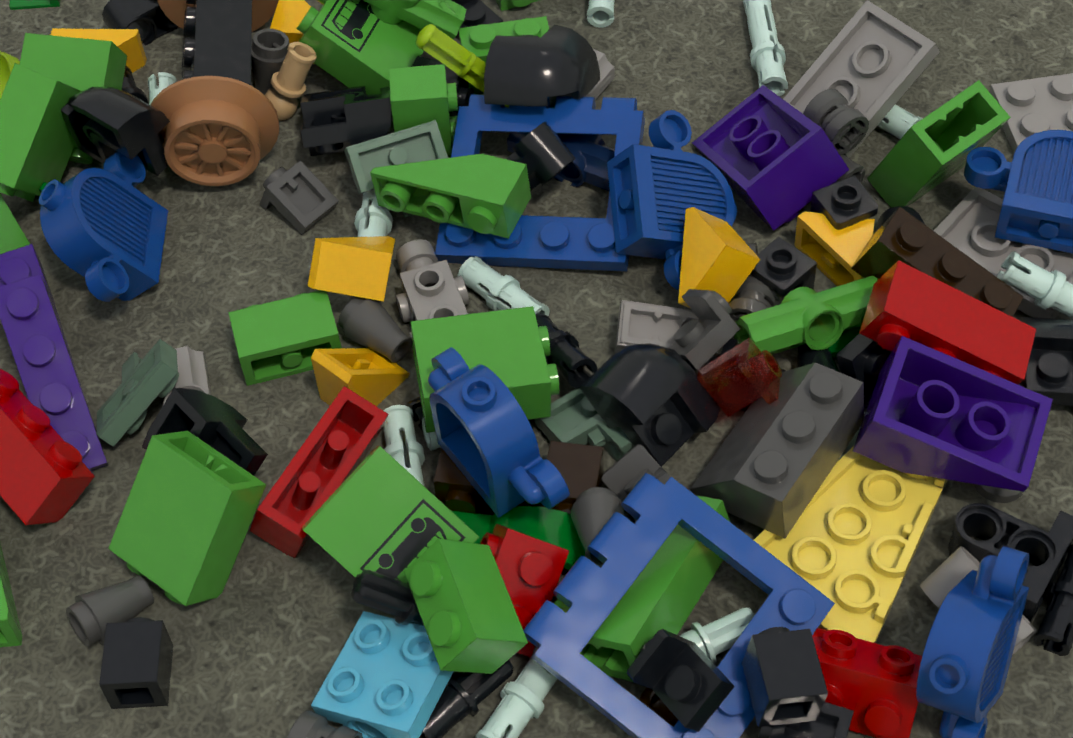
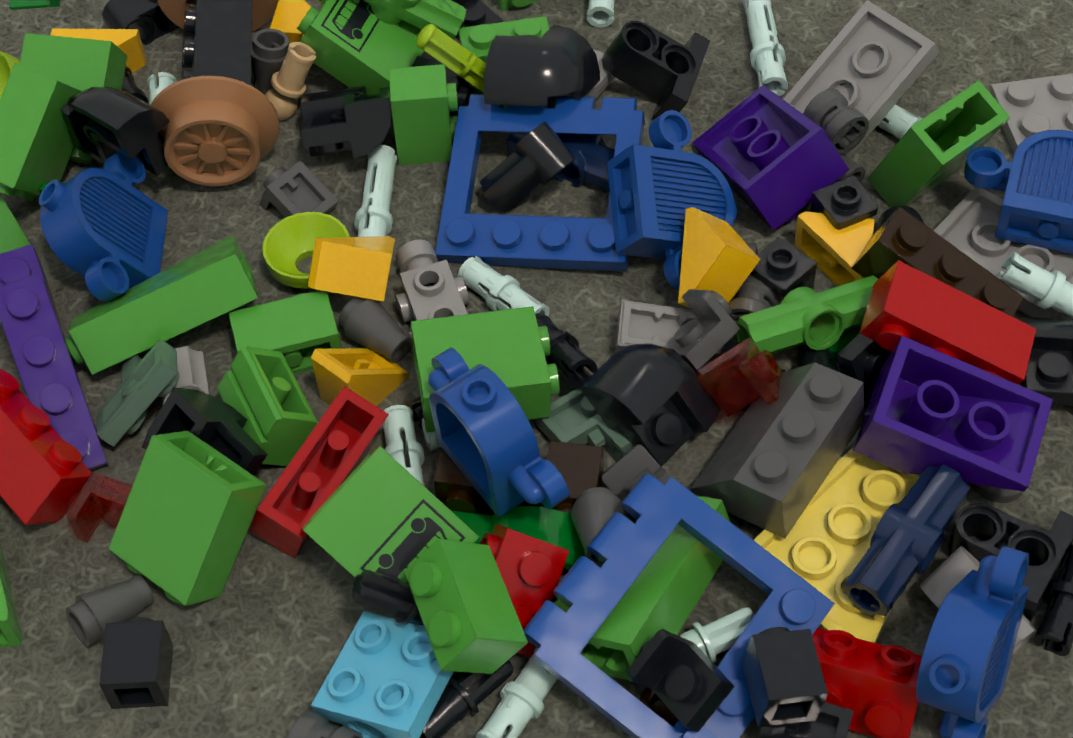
(97, 500): none -> clear red bracket
(163, 306): none -> bright green slope
(271, 400): none -> bright green brick
(294, 240): none -> lime piece
(401, 147): sand green hinge -> none
(463, 191): bright green slope -> none
(656, 64): none -> black tile
(906, 540): none -> dark blue piece

